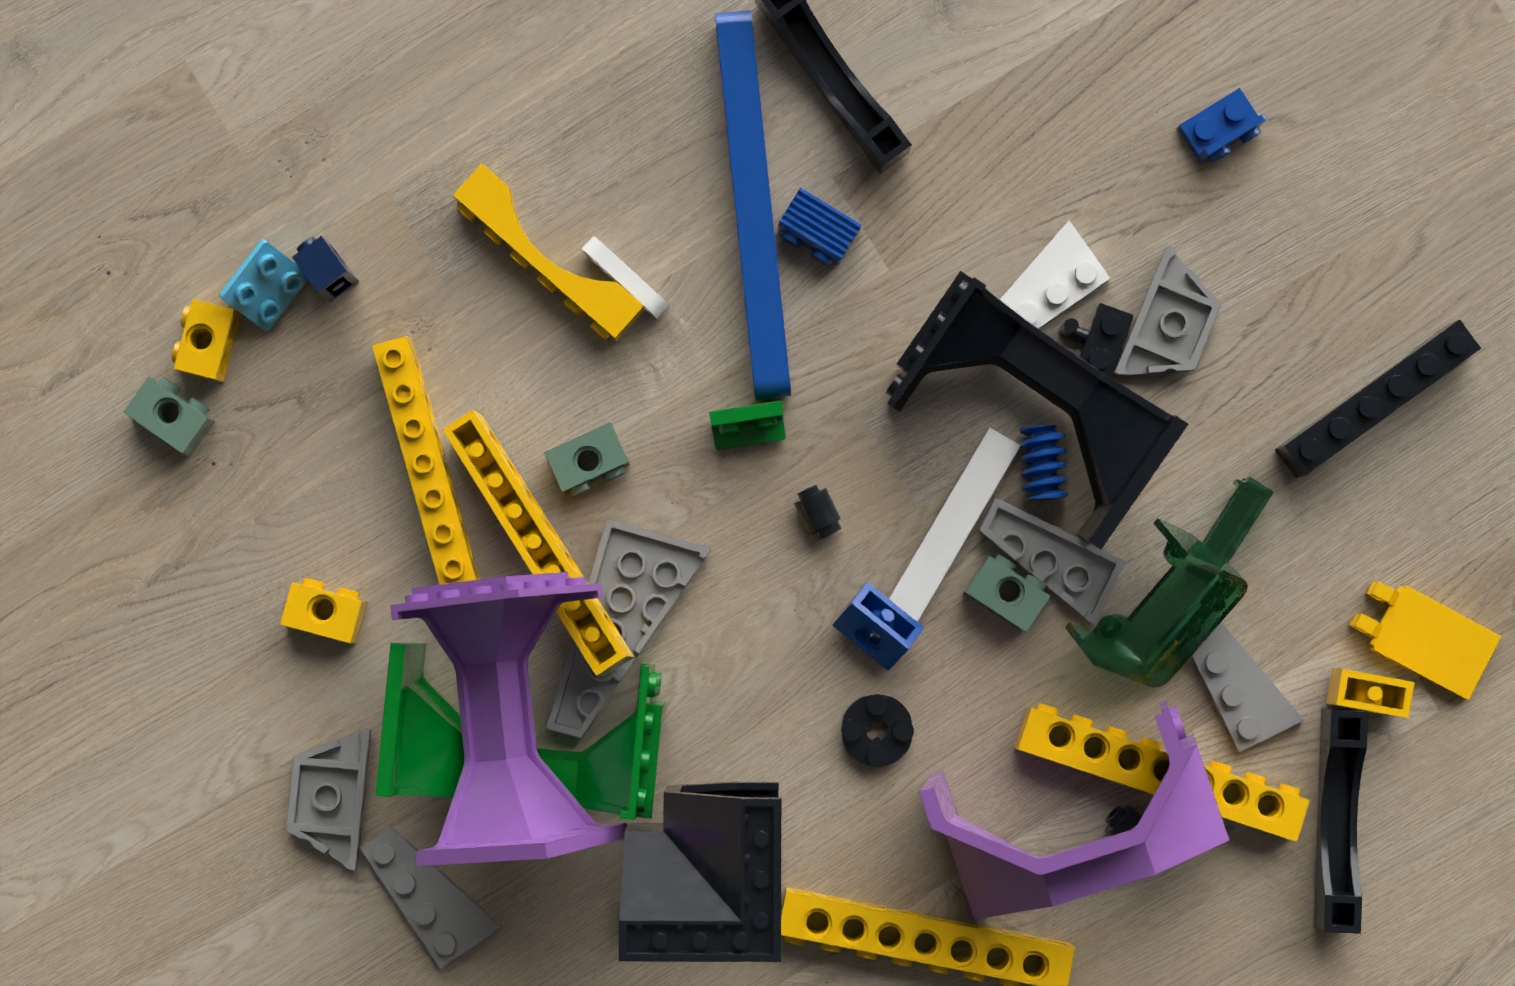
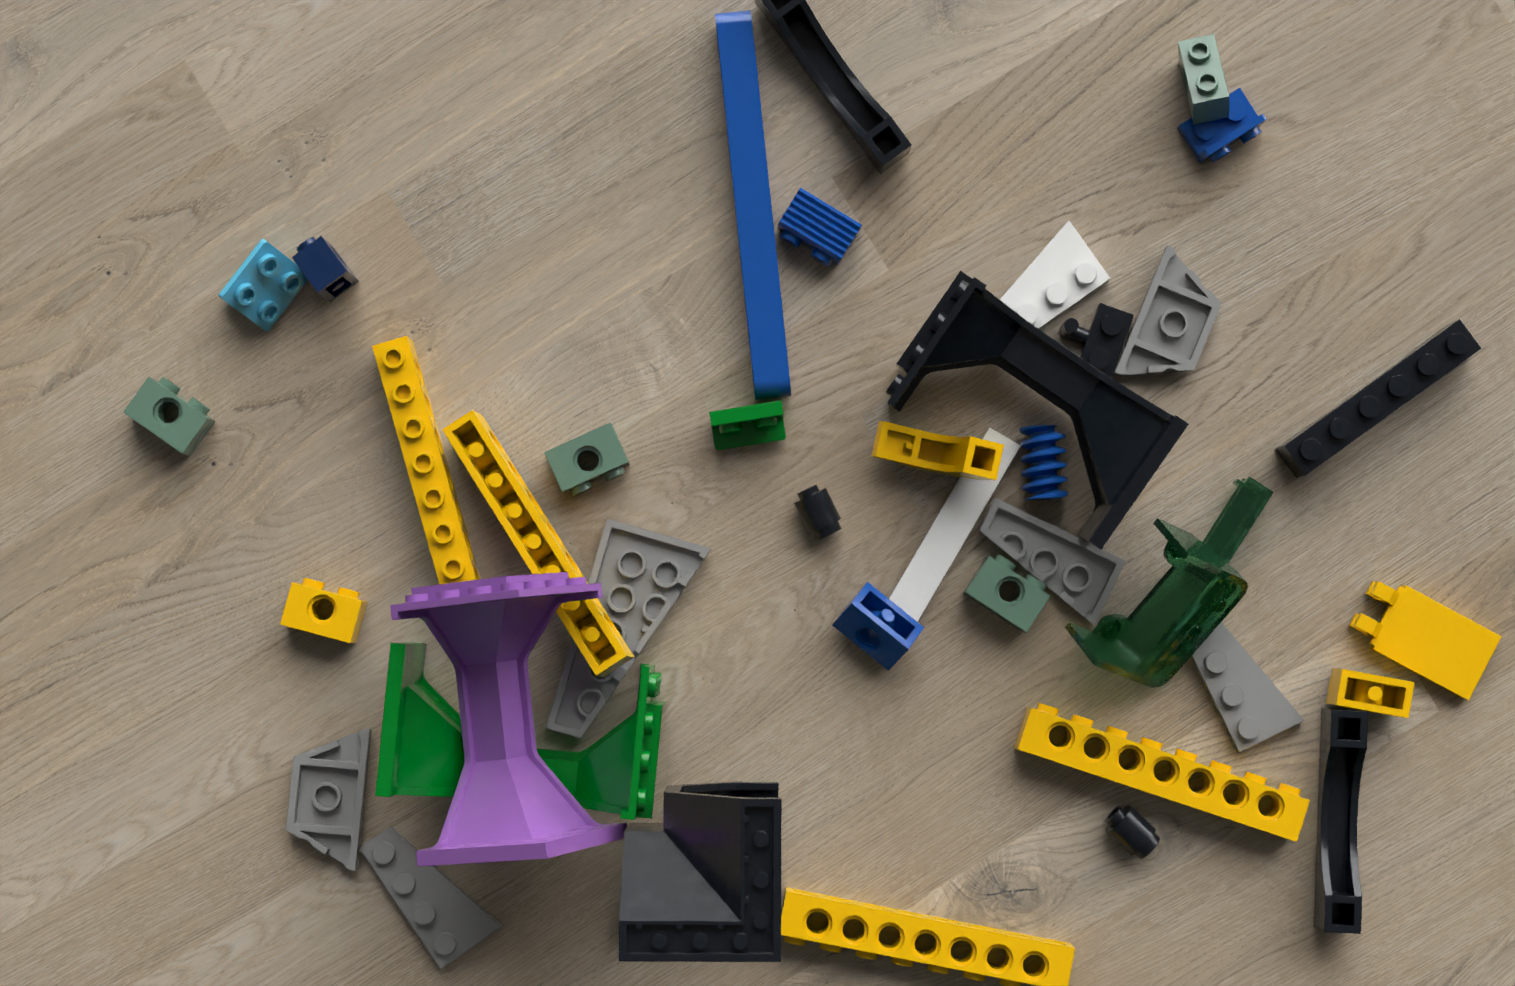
(214, 360): yellow brick -> none
(604, 302): yellow arch -> none
(621, 273): white beam -> none
(877, 709): black plate -> none
(938, 453): none -> yellow arch
(1173, 829): medium lavender panel -> none
(1203, 79): none -> sand green brick

